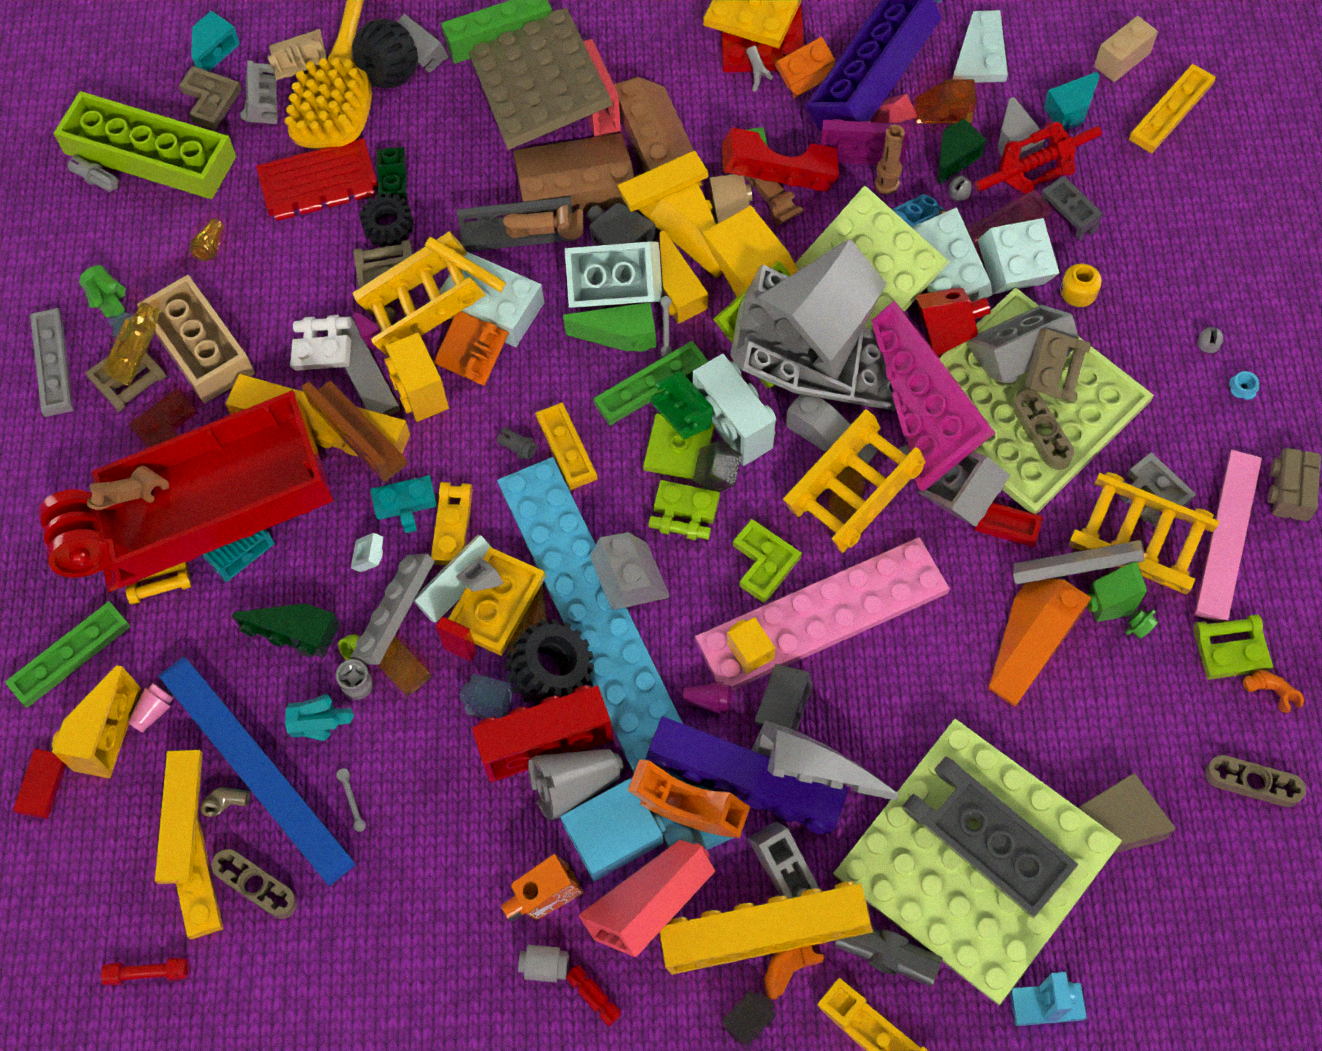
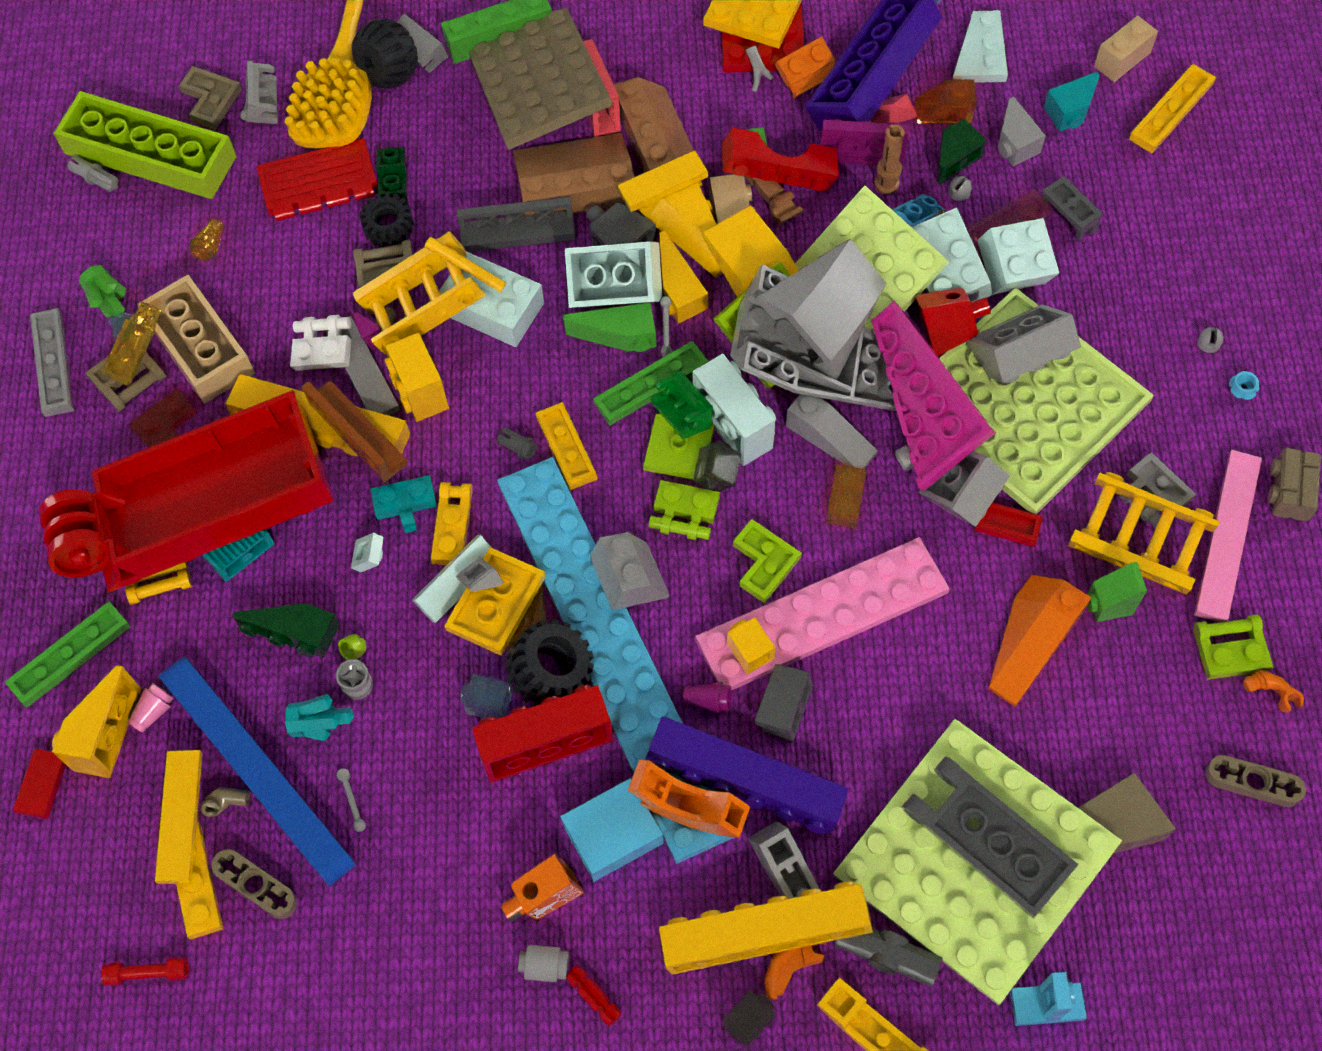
(119, 491): medium nougat piece -> none
(212, 41): teal slope -> none
(293, 54): tan hinge -> none
(392, 609): light grey plate -> none
(403, 668): clear yellow plate -> none
(456, 638): red tile -> none
(471, 347): orange hinge -> none
(568, 225): medium nougat piece -> none
(571, 778): light grey cone -> none
(648, 899): coral slope -> none
(811, 760): light grey wedge -> none
(844, 454): yellow fence -> none
(1043, 442): dark tan beam -> none
(1049, 361): dark tan plate -> none
(1061, 148): red bar -> none
(1078, 562): light grey tile -> none
(1080, 285): yellow head -> none
(1141, 623): bright green plate -> none

